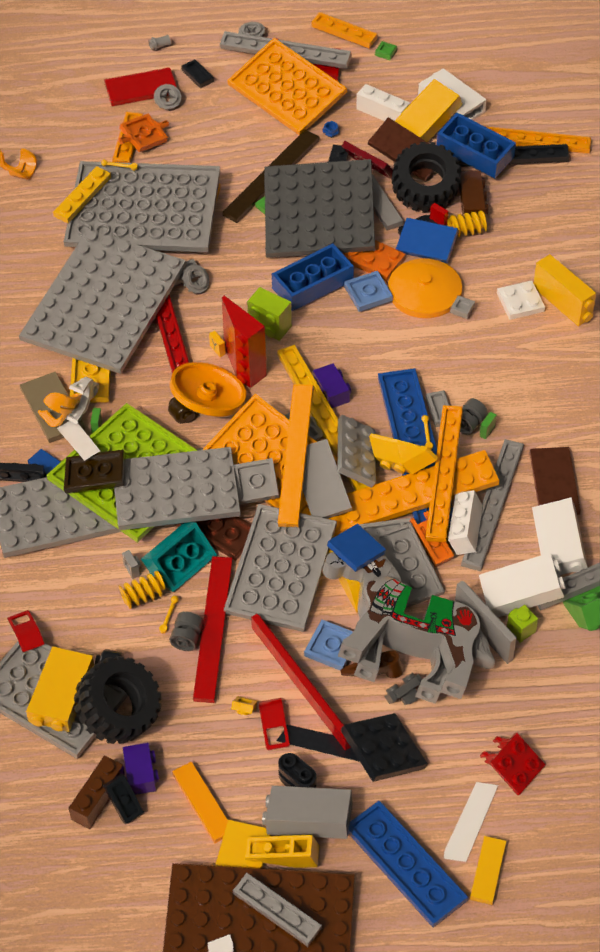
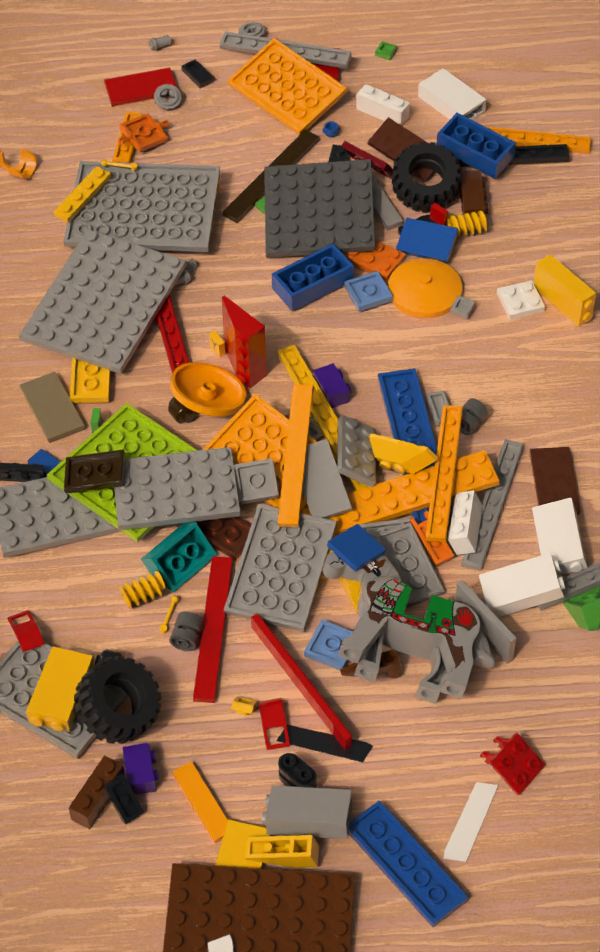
(54, 402): light orange helmet -> none
(78, 439): white sticker -> none
(88, 389): white piece -> none
(131, 564): light grey plate -> none
(195, 271): light grey gear -> none
(271, 311): lime brick -> none
(277, 909): light grey plate -> none
(344, 30): light orange plate -> none
(383, 747): black plate -> none
(405, 691): dark grey piece -> none
(425, 419): yellow hinge -> none
(430, 110): yellow brick -> none
(487, 425): bright green tile -> none
(488, 870): yellow tile -> none
(522, 623): lime brick -> none

